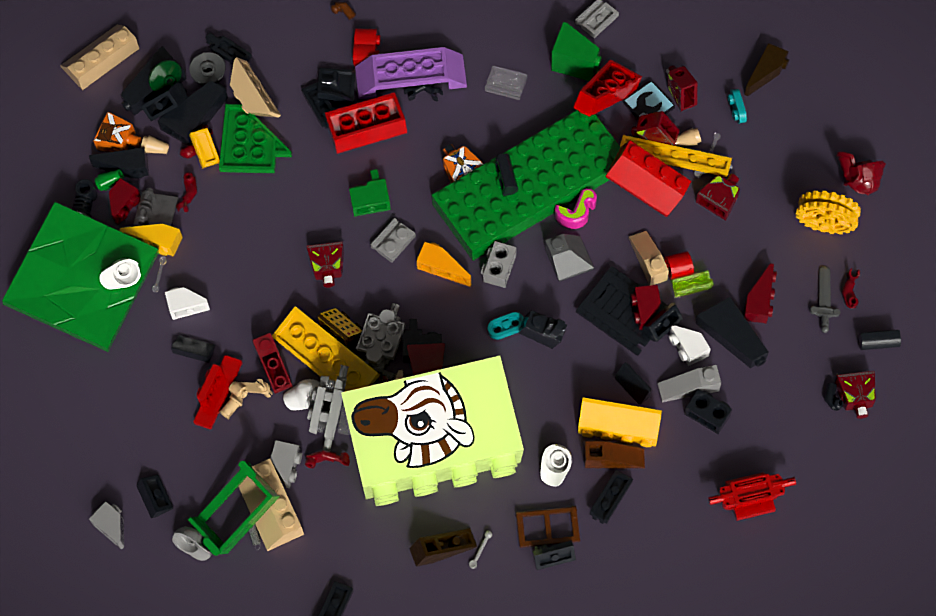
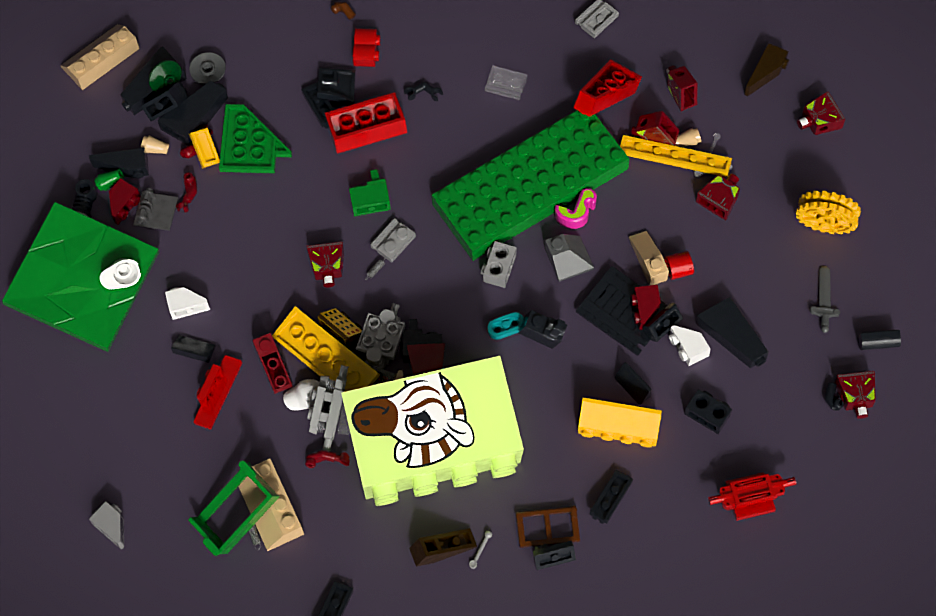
(115, 135): orange torso -> none
(154, 496): black slope -> none
(157, 235): yellow slope -> none
(162, 260): clear hinge -> none
(190, 542): light grey piece -> none
(226, 48): black hinge -> none
(239, 391): tan pin -> none
(250, 91): tan wedge -> none
(285, 459): light grey slope -> none
(378, 265): none -> light grey piece
(410, 69): medium lavender slope -> none
(438, 262): light orange slope -> none
(459, 162): torso -> none
(506, 174): black brick -> none
(555, 464): white piece -> none
(575, 54): green slope -> none
(613, 455): reddish brown slope -> none
(648, 100): tile -> none
(648, 178): slope -> none
(688, 383): light grey slope -> none
(692, 284): clear neon green hinge -> none
(736, 101): teal plate -> none
(758, 300): dark red slope -> none
(822, 115): none -> dark red torso
(847, 291): dark red arm -> none
(861, 176): dark red head -> none

